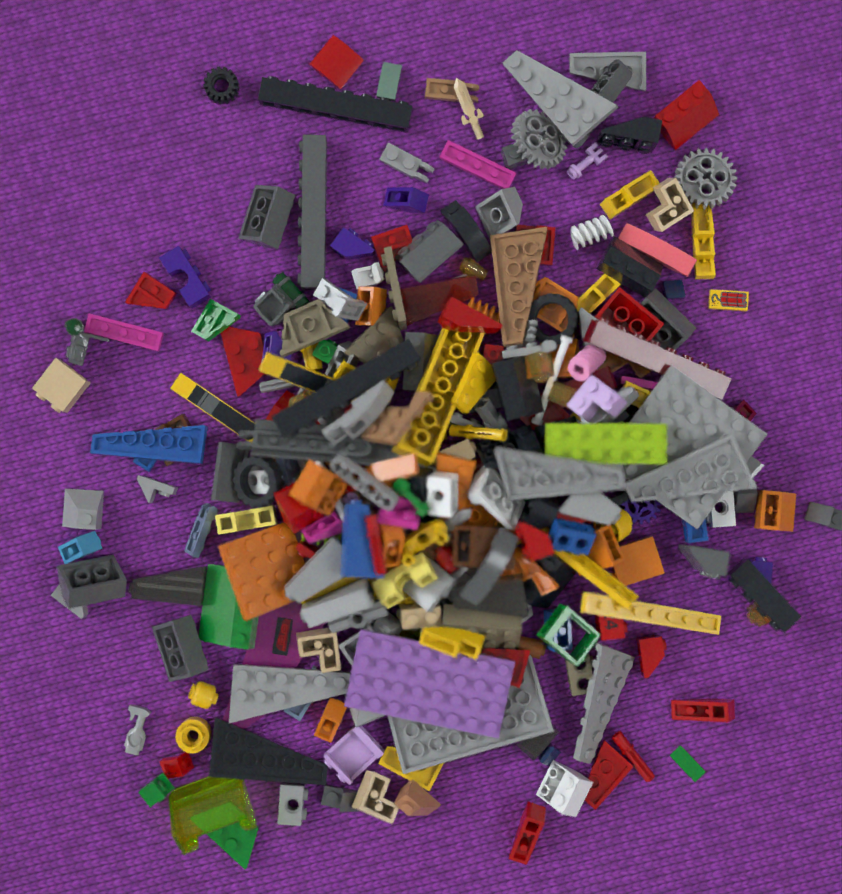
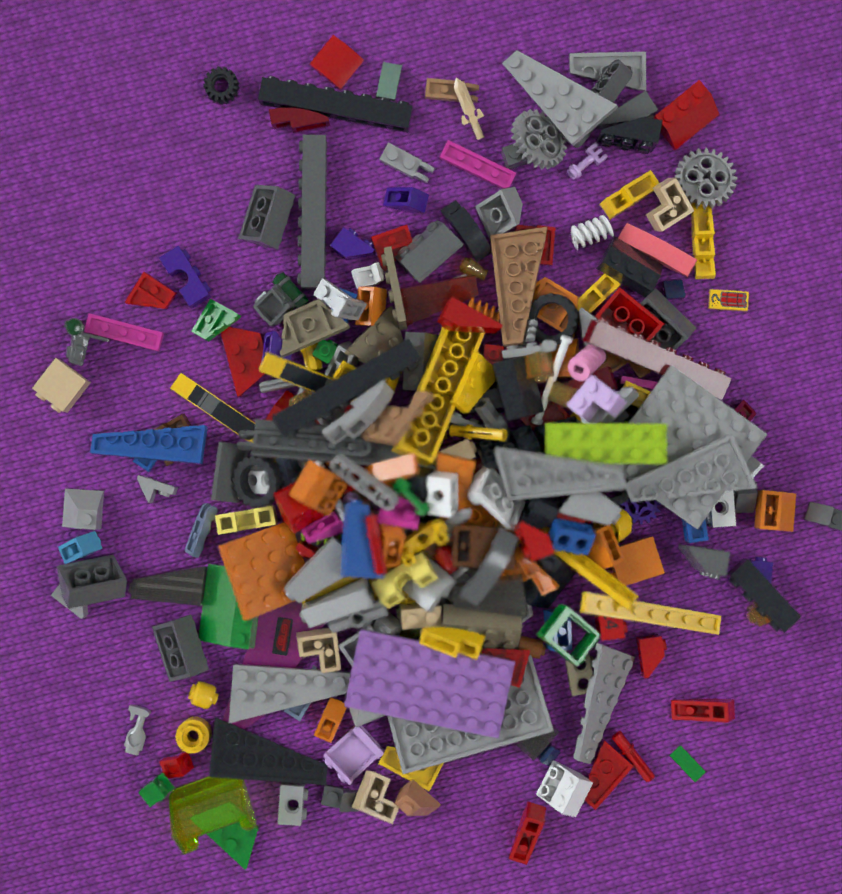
(298, 119): none -> dark red slope
(635, 108): none -> dark grey slope

